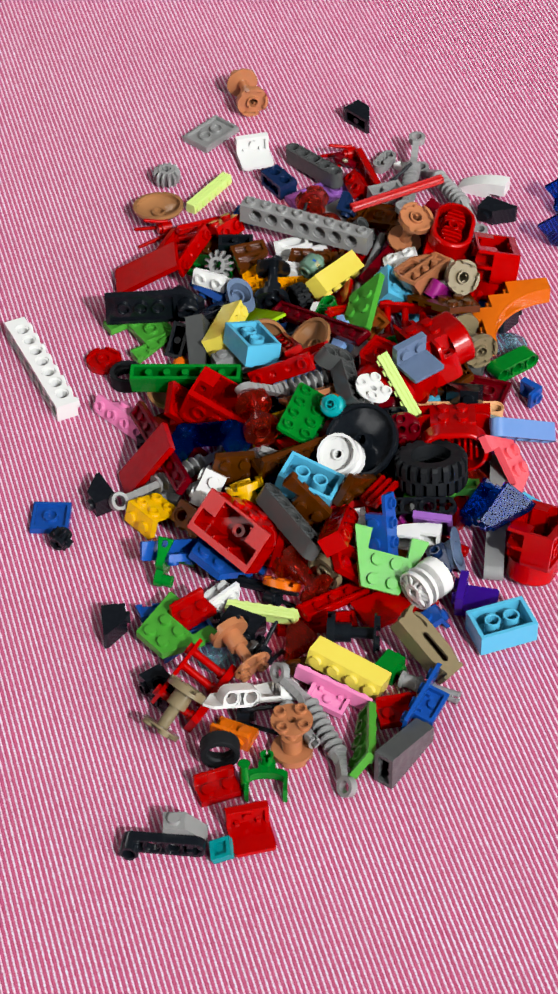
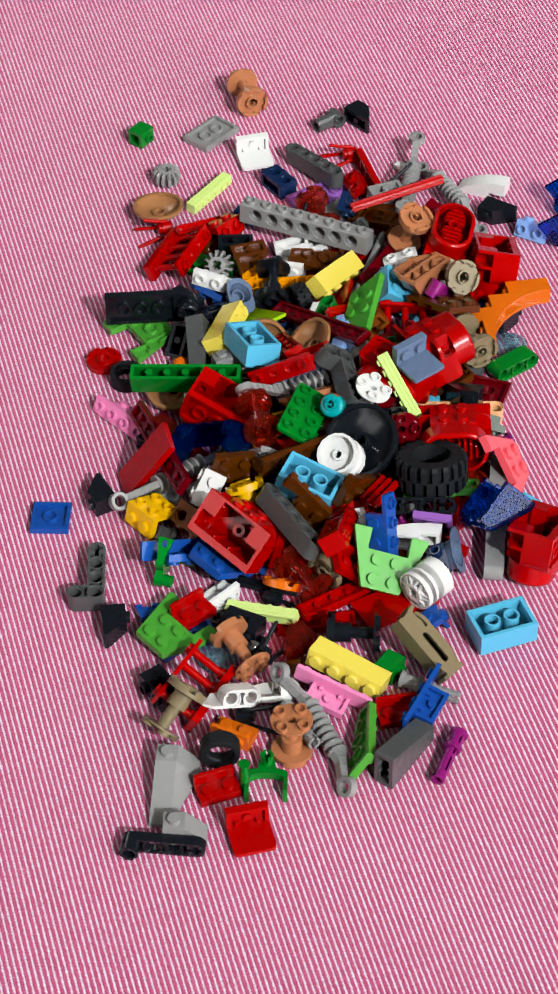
(42, 369): white brick -> none
(60, 538): black gear -> none
(92, 595): none -> dark grey beam
(141, 135): none -> green brick
(147, 268): red tile -> none
(167, 532): none -> dark grey tile
(171, 780): none -> light grey wedge
(175, 396): red bracket -> none
(221, 849): teal plate -> none
(311, 265): sand green head -> none
(332, 118): none -> dark grey piece
(342, 160): dark red arm -> none
(384, 161): light grey beam -> none
(451, 747): none -> magenta pin
(471, 597): dark purple bracket -> none
(523, 429): medium blue beam -> none
(529, 230): none -> light blue bracket
(531, 391): blue bracket -> none

